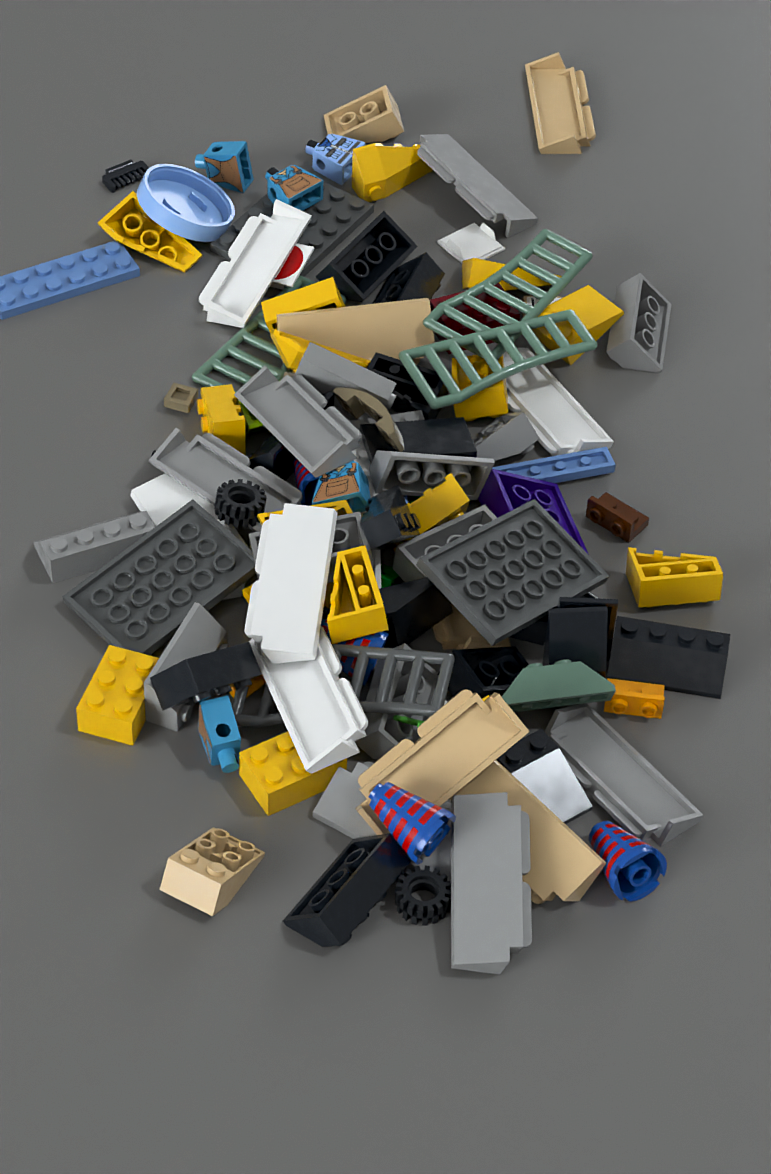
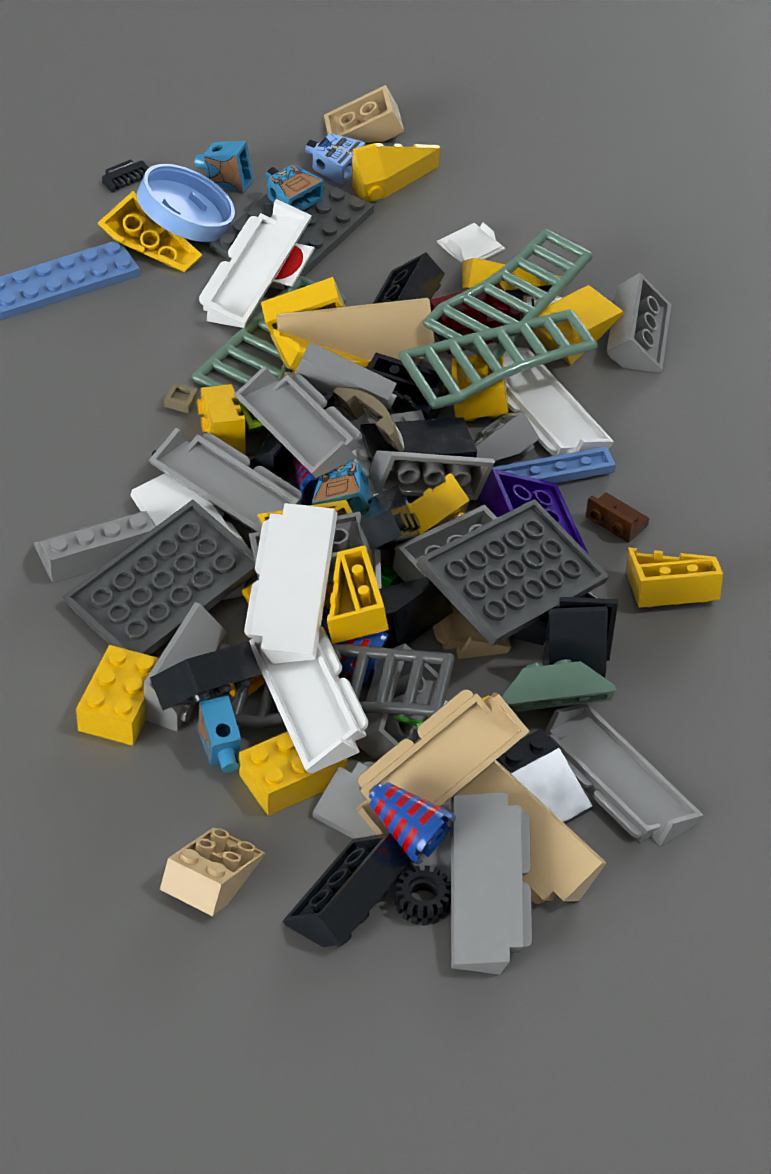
(229, 499): black tyre -> none
(369, 258): black slope -> none
(474, 183): light grey slope -> none
(485, 670): black slope -> none
(558, 106): tan slope -> none
(630, 862): blue cone -> none
(636, 699): light orange bracket -> none
(670, 656): black slope -> none

